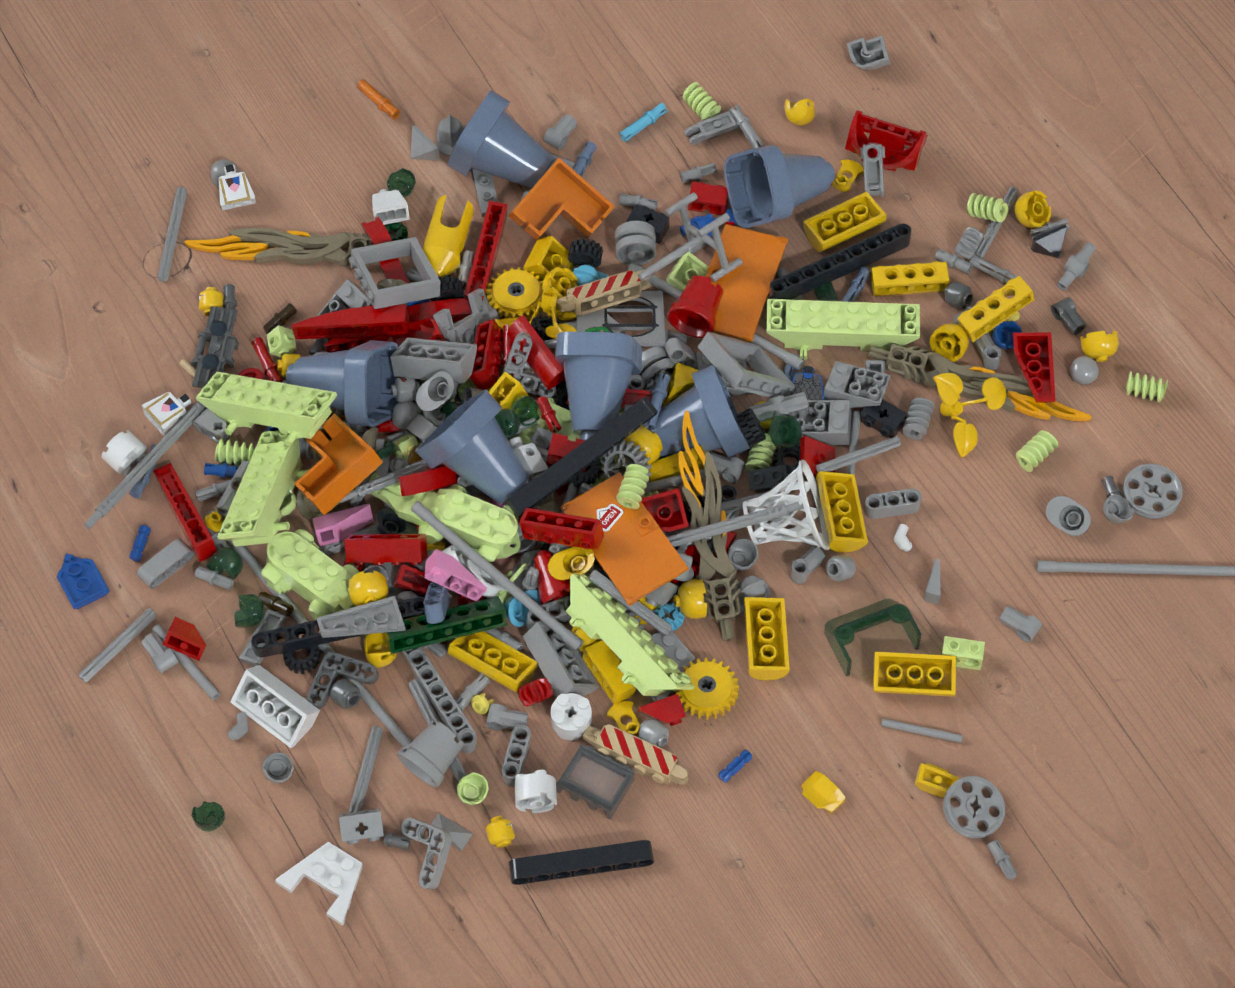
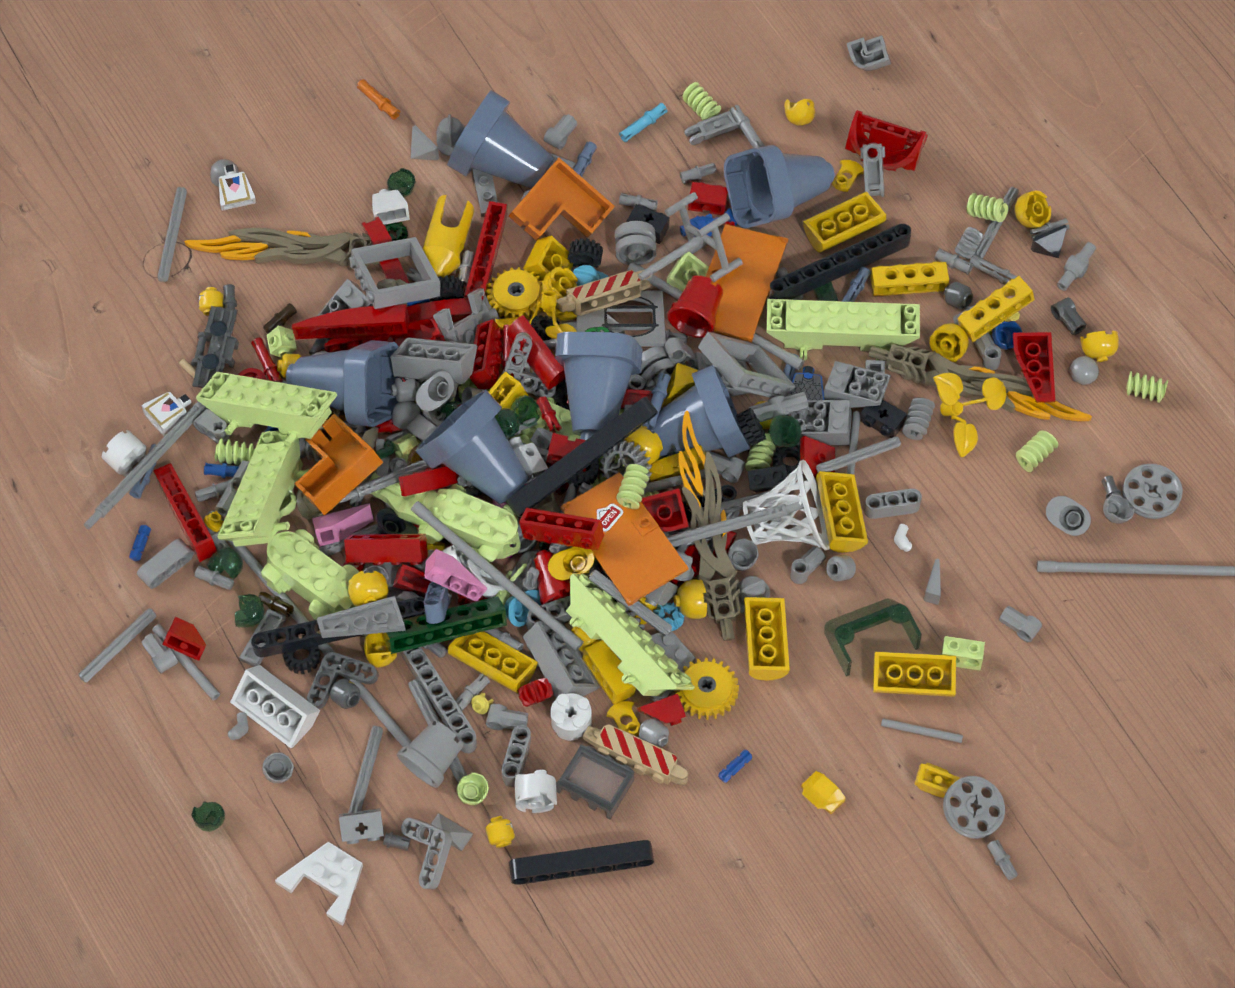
(81, 581): blue tile -> none

